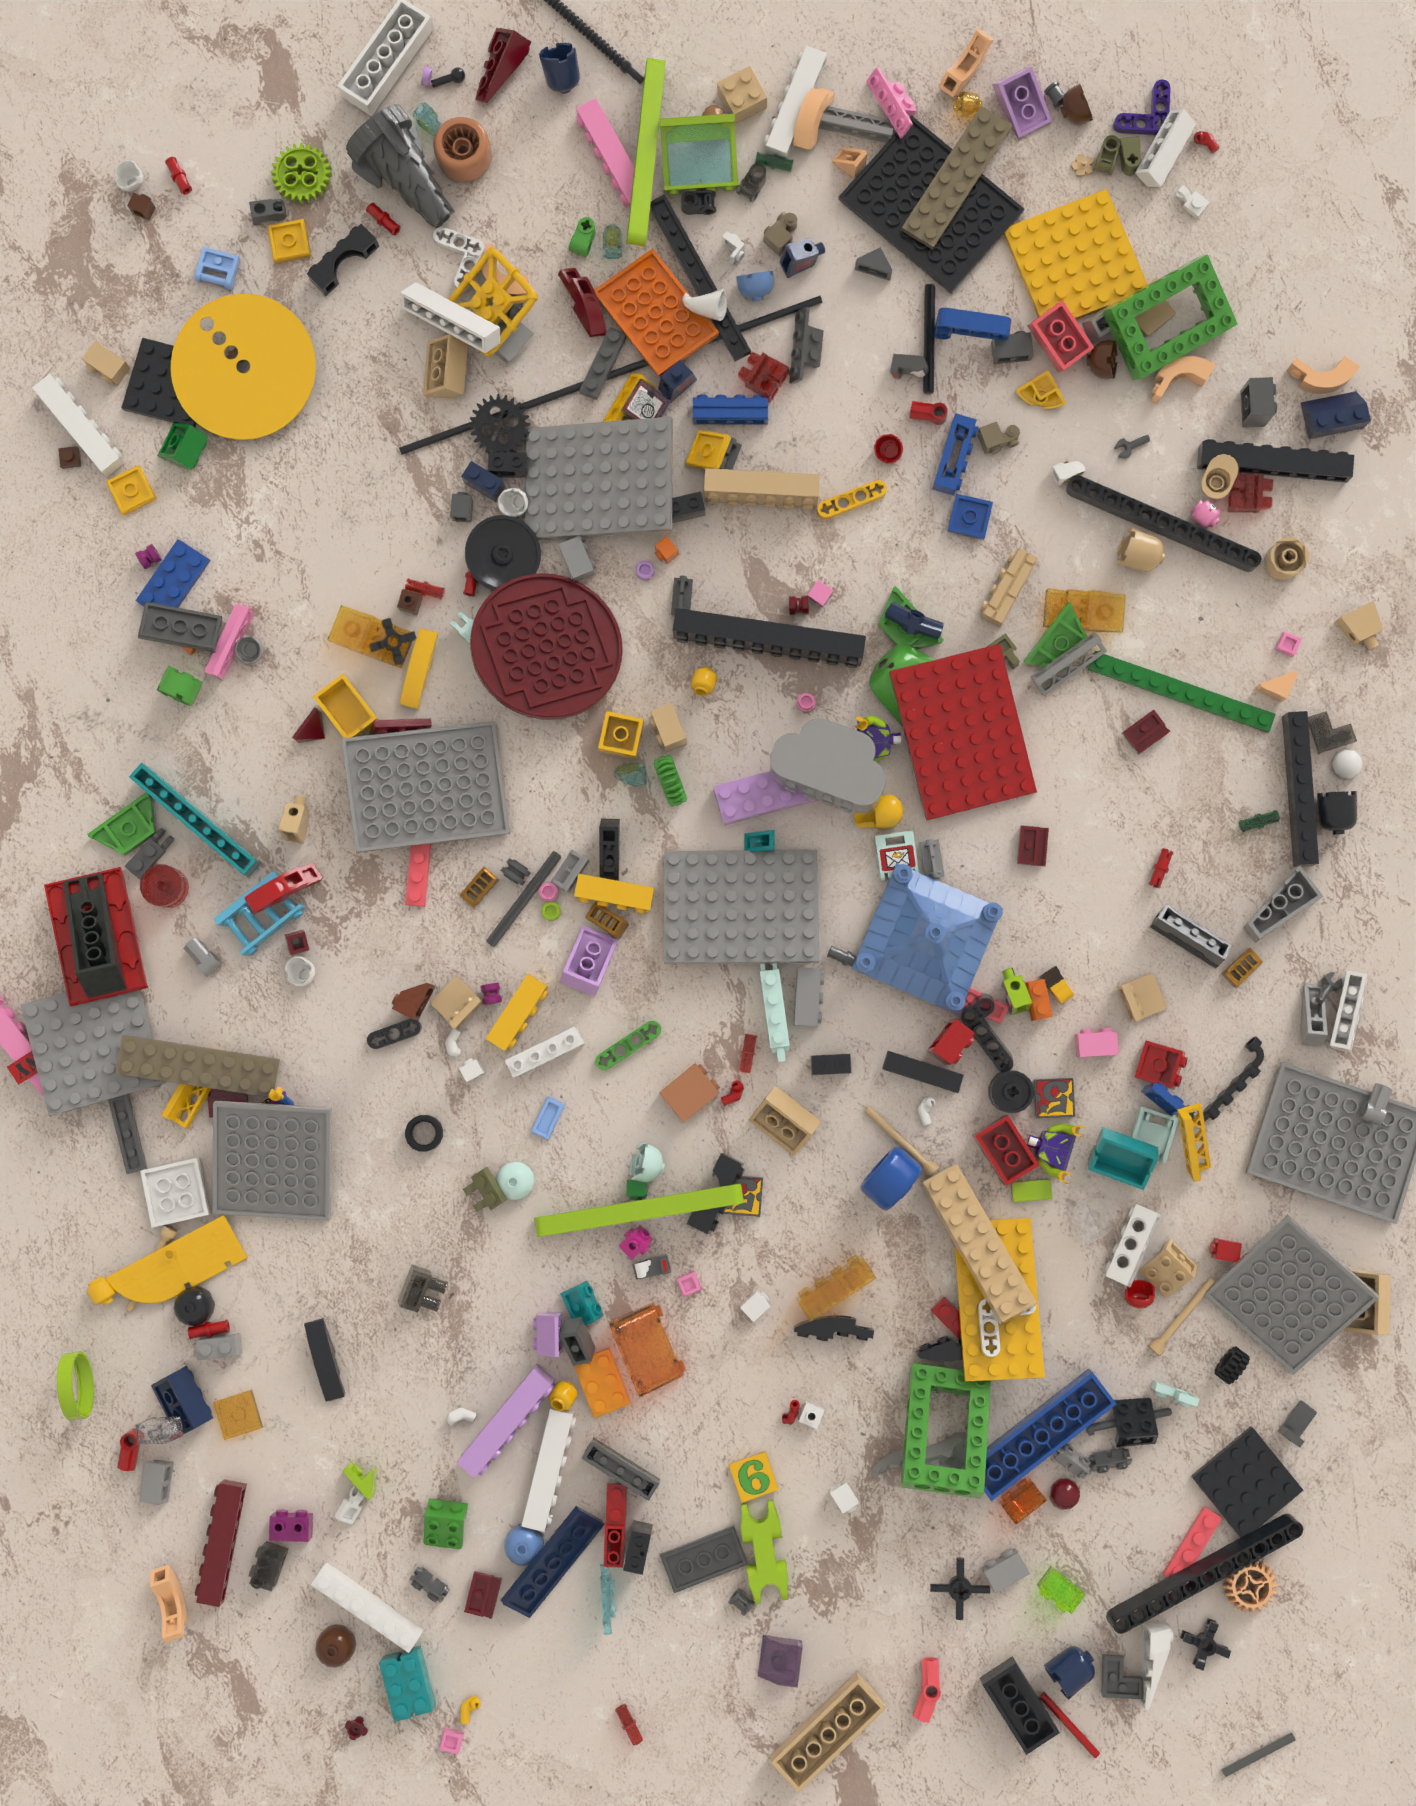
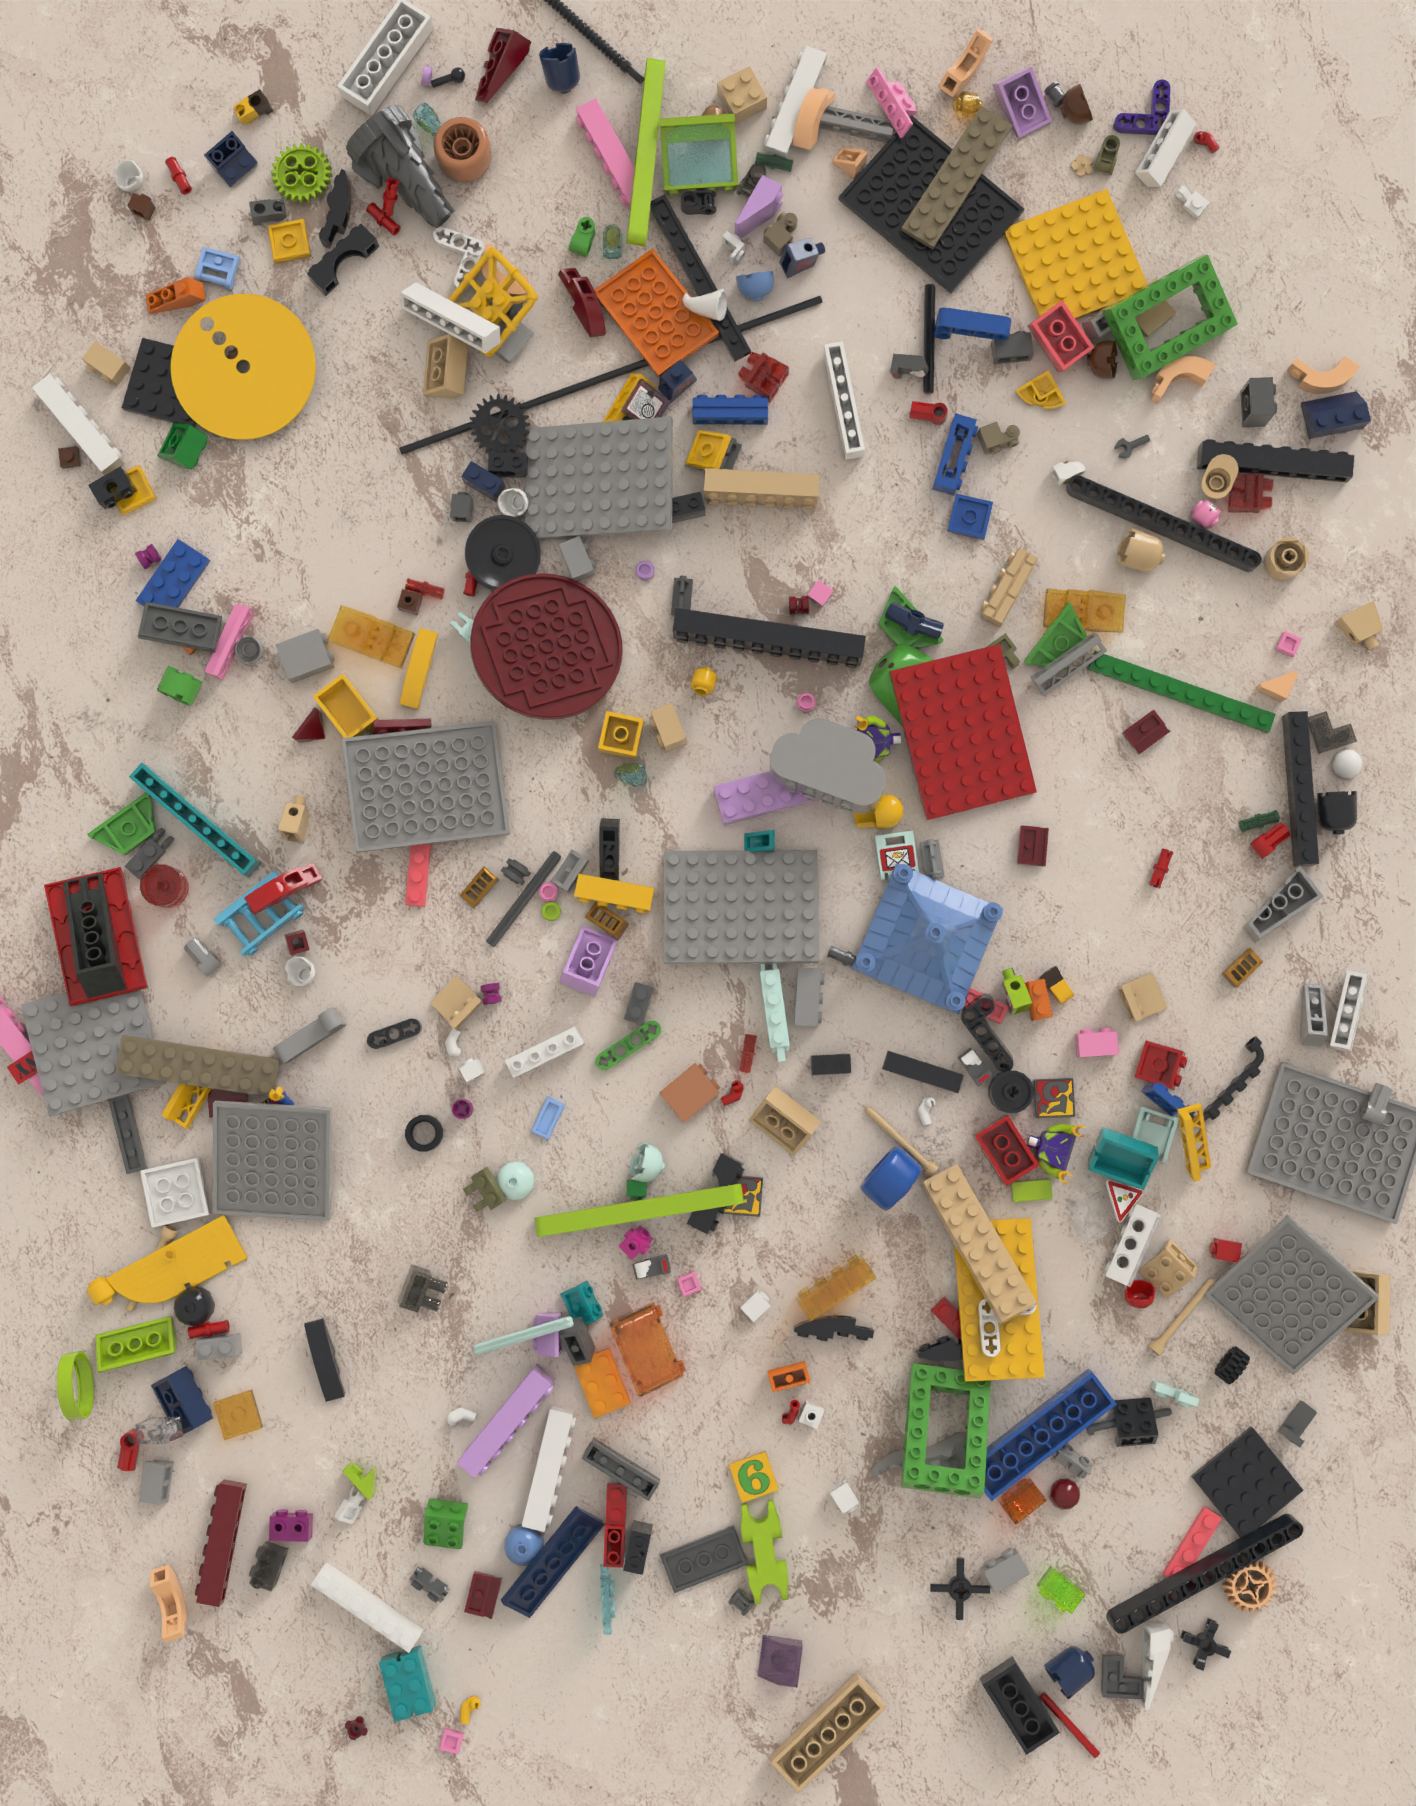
(102, 487): none -> black brick
(135, 1344): none -> lime slope
(177, 295): none -> orange slope
(230, 159): none -> dark blue brick
(252, 107): none -> leg
(305, 655): none -> light grey brick
(309, 1036): none -> light grey beam
(335, 1646): reddish brown cylinder -> none
(340, 205): none -> black slope
(390, 196): none -> red pin
(396, 653): black pin -> none
(413, 1000): copper slope -> none
(462, 1109): none -> magenta wheel
(517, 1012): yellow brick -> none
(523, 1335): none -> light aqua axle
(563, 1396): yellow head -> none
(603, 363): dark grey plate -> none
(629, 1724): clear red axle -> none
(639, 1003): none -> dark grey brick
(666, 550): orange plate -> none
(670, 780): bright green gear -> none
(760, 206): none -> lavender slope
(788, 1376): none -> orange brick
(806, 346): dark grey bracket -> none
(843, 400): none -> white brick
(852, 501): yellow beam -> none
(874, 264): dark grey slope -> none
(888, 448): red hair -> none
(926, 1701): coral piece -> none
(951, 1042): red brick -> none
(975, 1067): none -> dark grey leg
(1103, 1463): dark grey hinge -> none
(1122, 1198): none -> piece
(1129, 154): olive piece -> none
(1191, 936): piece -> none
(1258, 1754): dark grey bar -> none
(1267, 842): none -> red piece
(1329, 985): dark grey bar -> none

